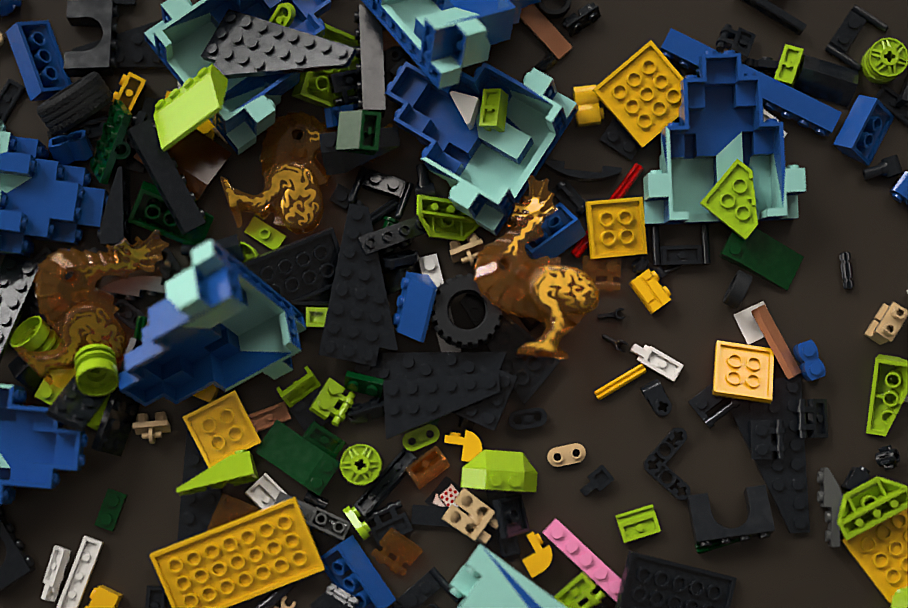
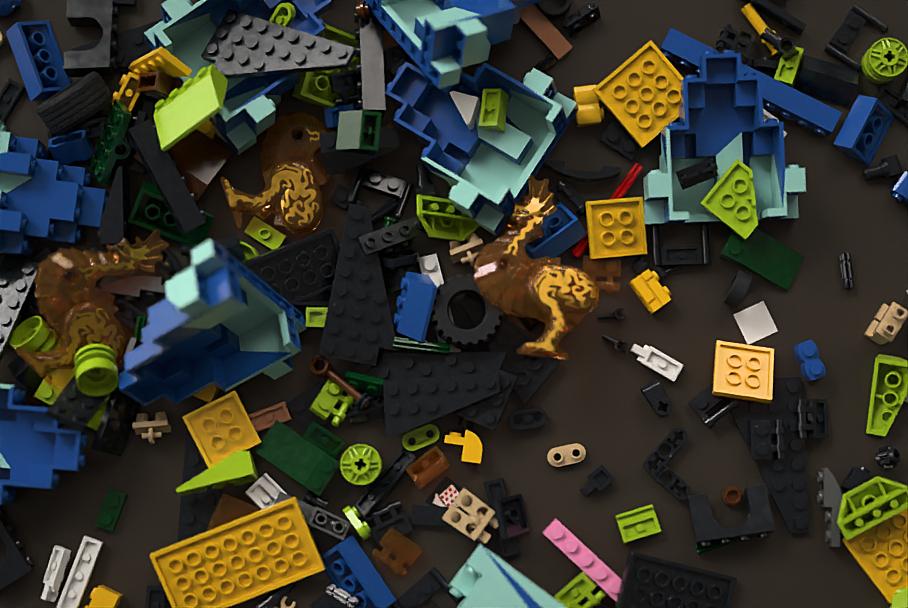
(157, 84): none -> reddish brown torso
(161, 61): none -> yellow wing
(300, 388): lime hinge -> none
(362, 400): none -> reddish brown piece
(363, 10): none -> reddish brown plate
(426, 346): none -> dark green axle
(500, 472): lime wedge -> none
(540, 559): yellow brick -> none
(620, 381): yellow axle -> none
(697, 173): none -> black hinge
(731, 495): none -> reddish brown plate
(758, 23): none -> yellow pin
(776, 341): nougat tile -> none
(779, 42): none -> black pin

